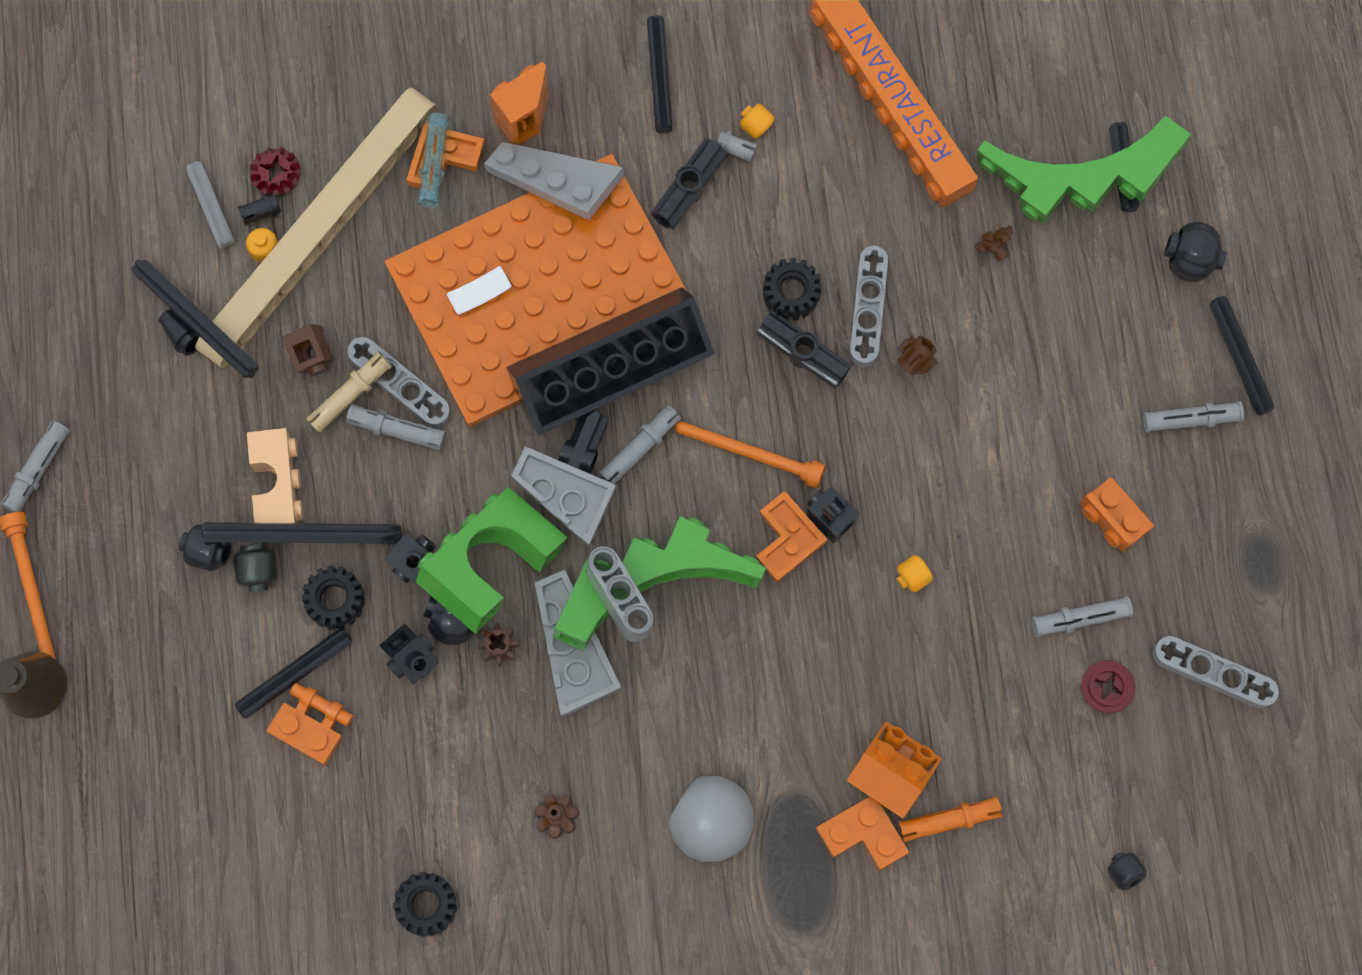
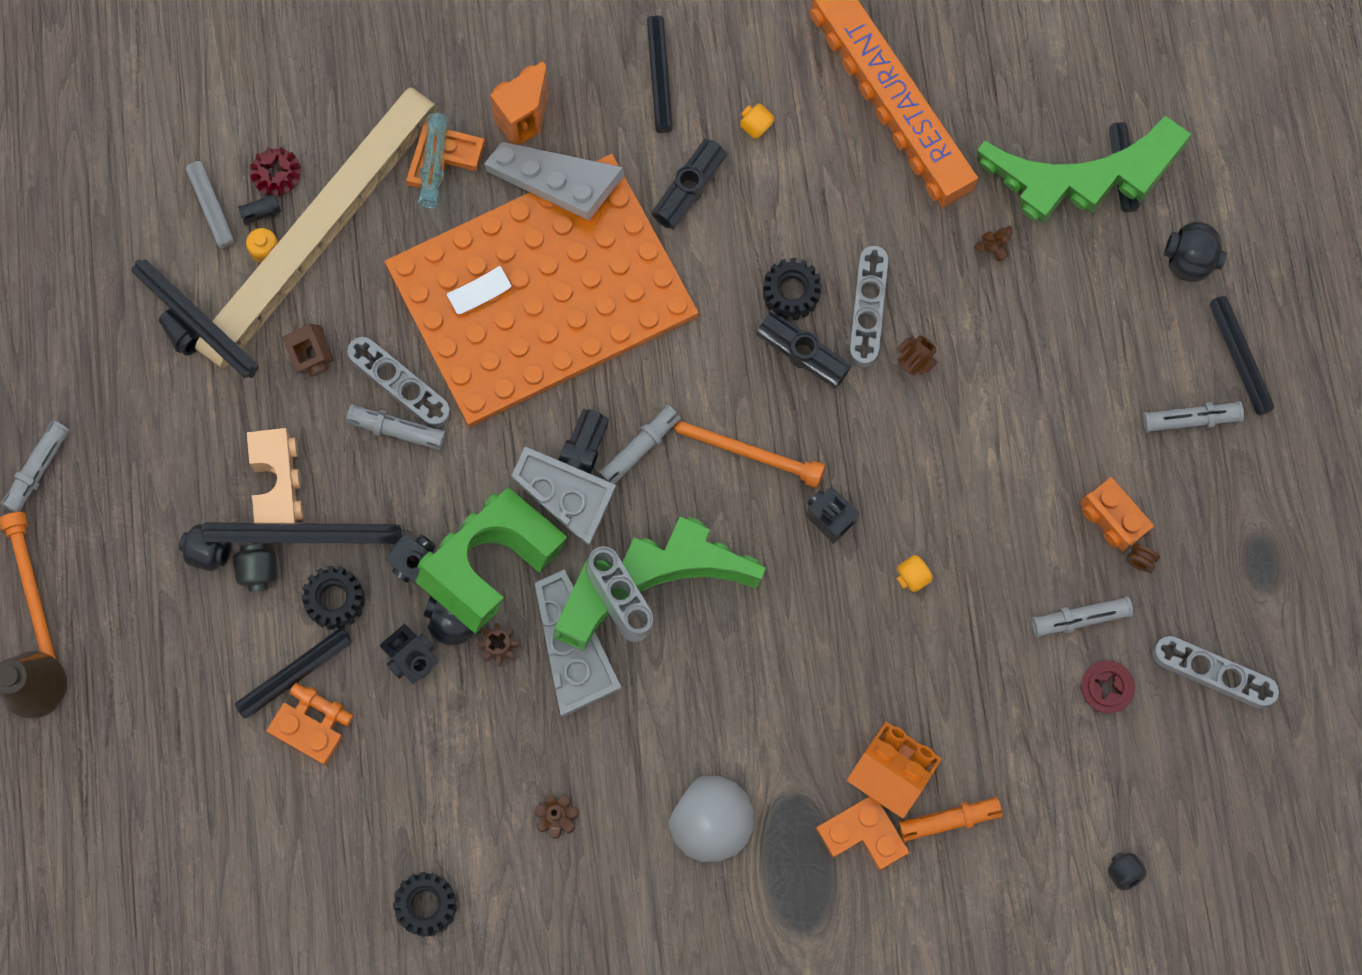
(349, 391): tan pin -> none
(610, 360): black brick -> none
(736, 146): light grey pin -> none
(796, 539): orange plate -> none
(1143, 558): none -> reddish brown bush

